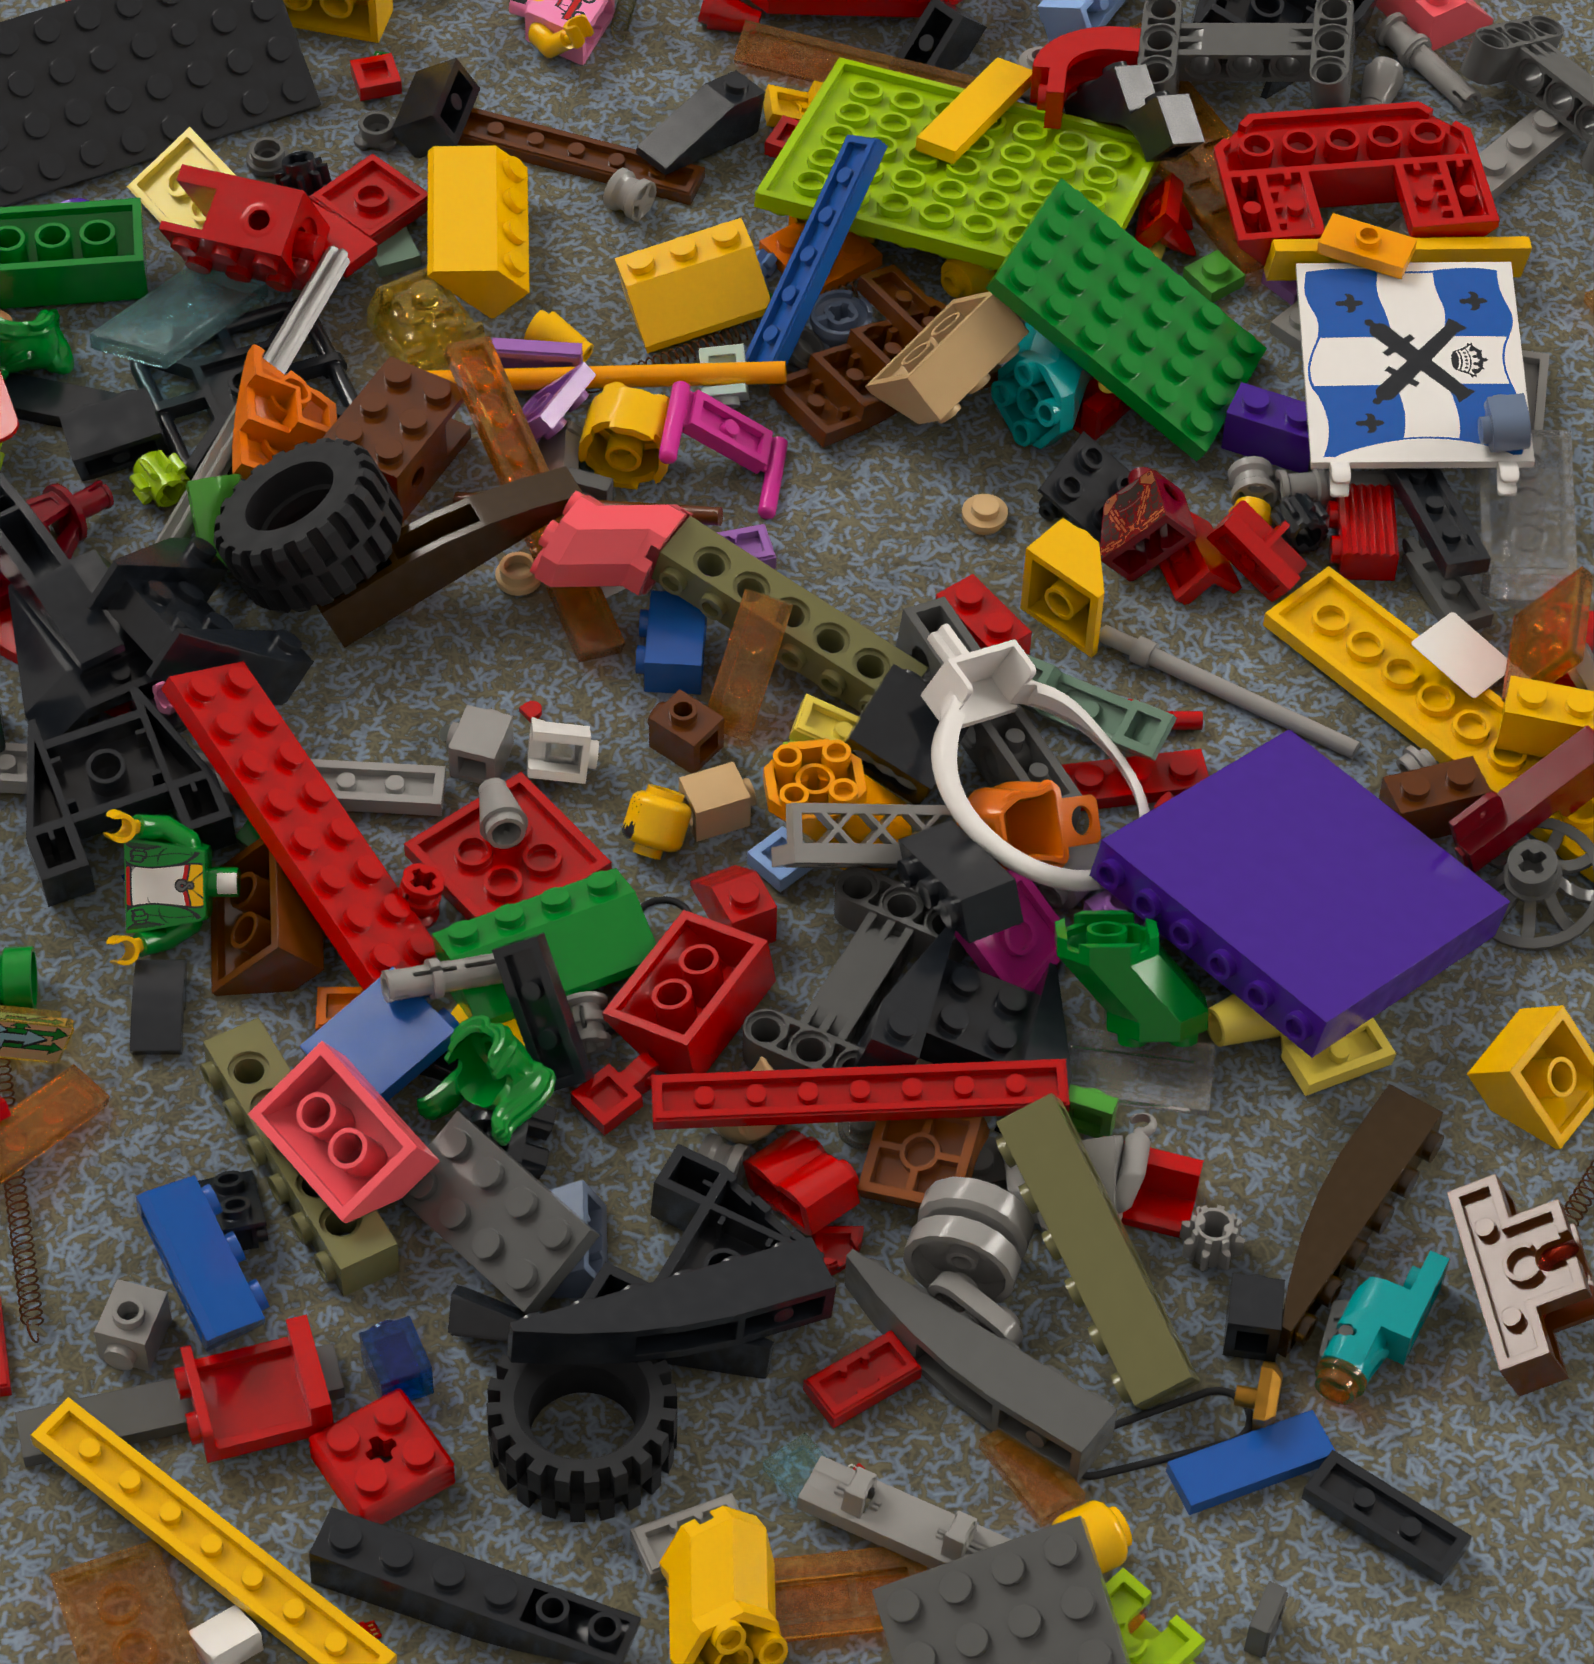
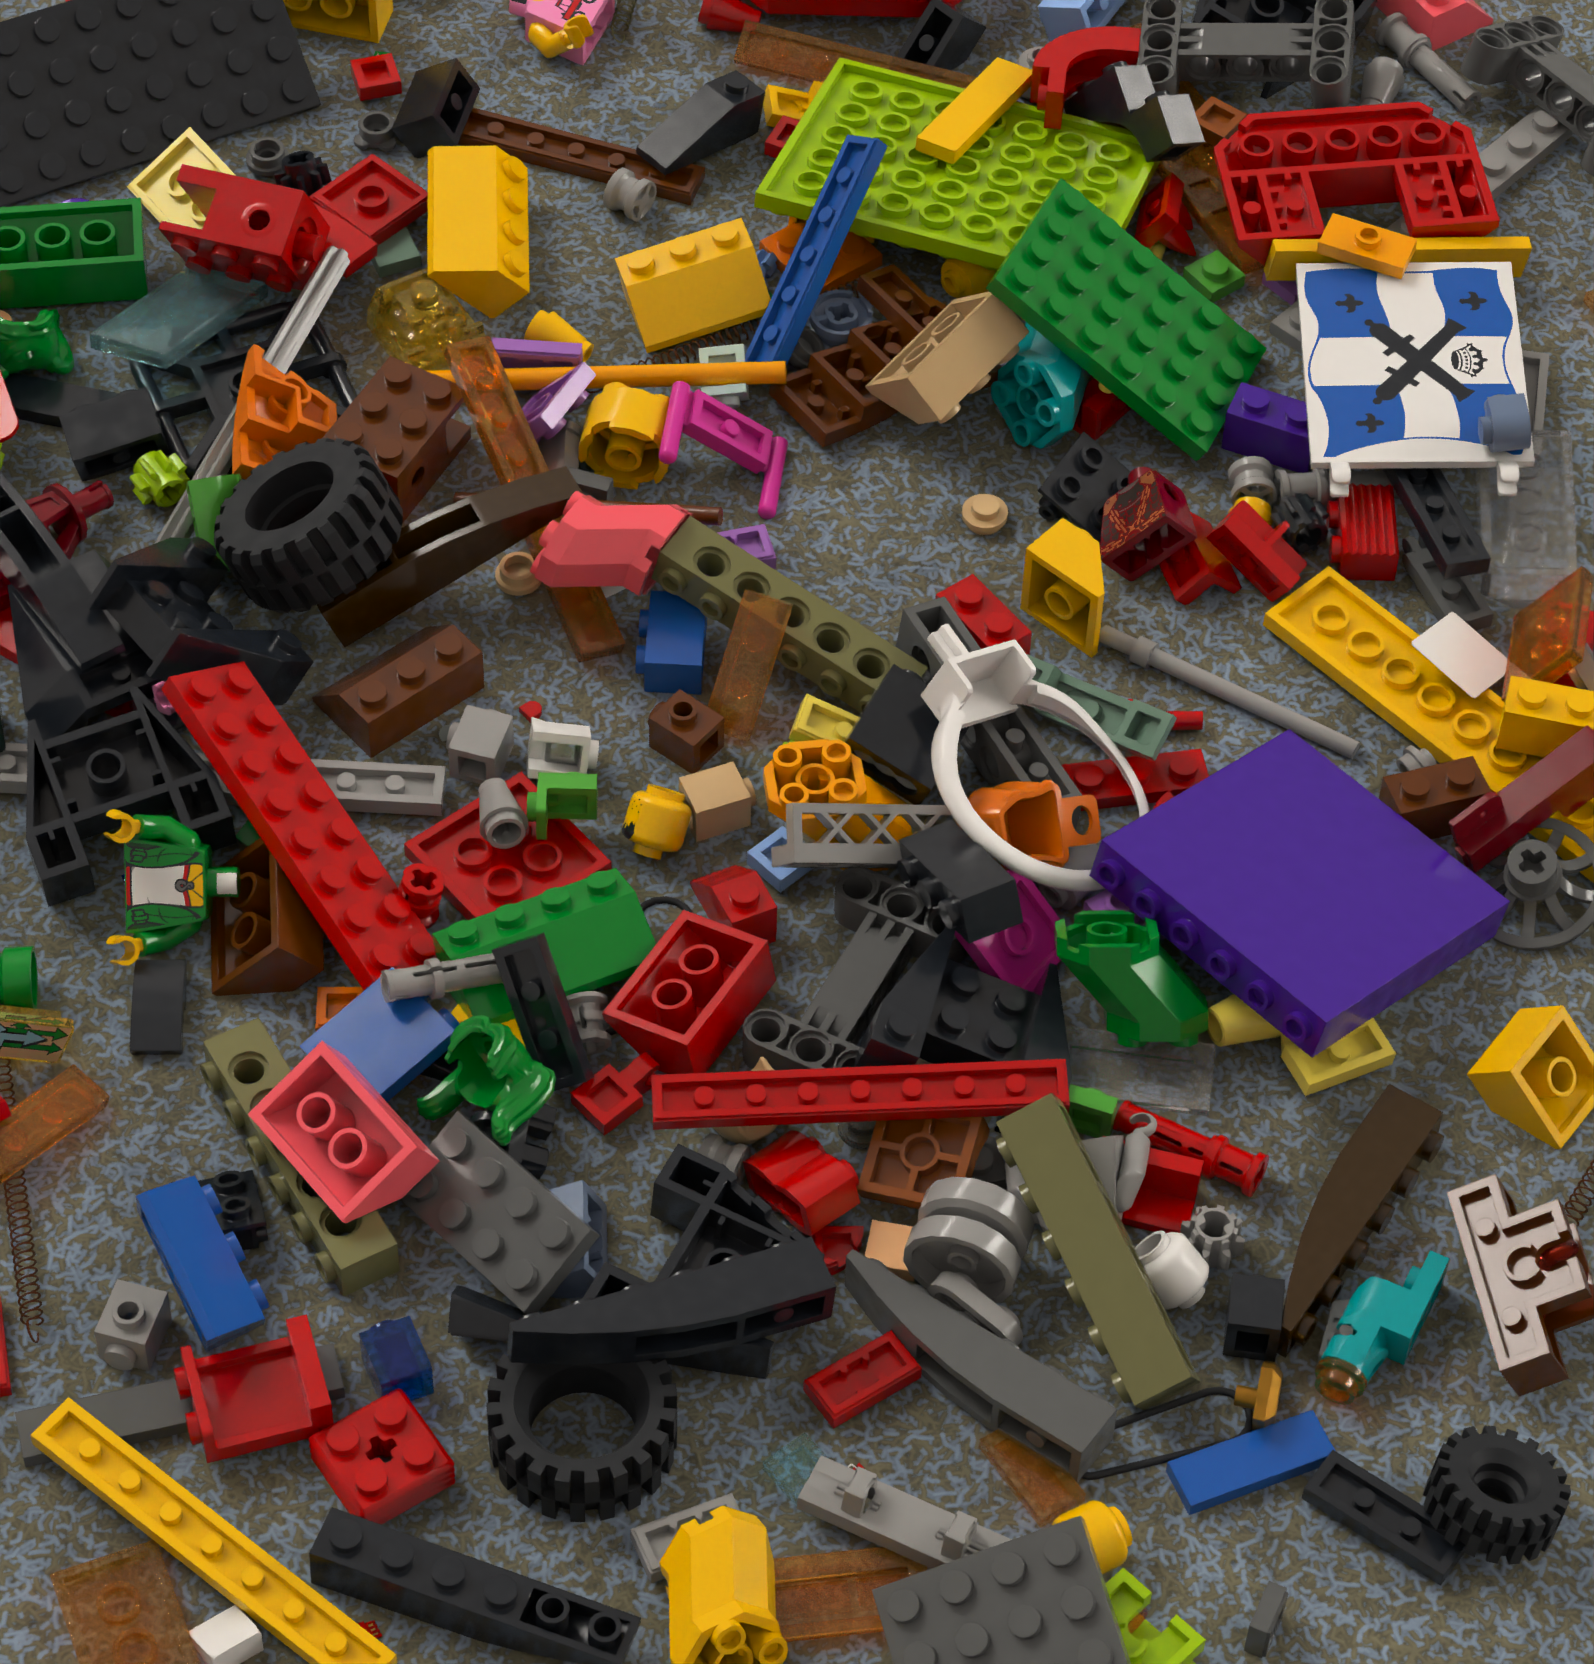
(404, 687): none -> reddish brown slope
(562, 797): none -> bright green bracket
(887, 1245): none -> light nougat tile
(1173, 1268): none -> white head
(1218, 120): none -> dark orange plate
(1219, 1155): none -> red pin
(1508, 1470): none -> black tyre

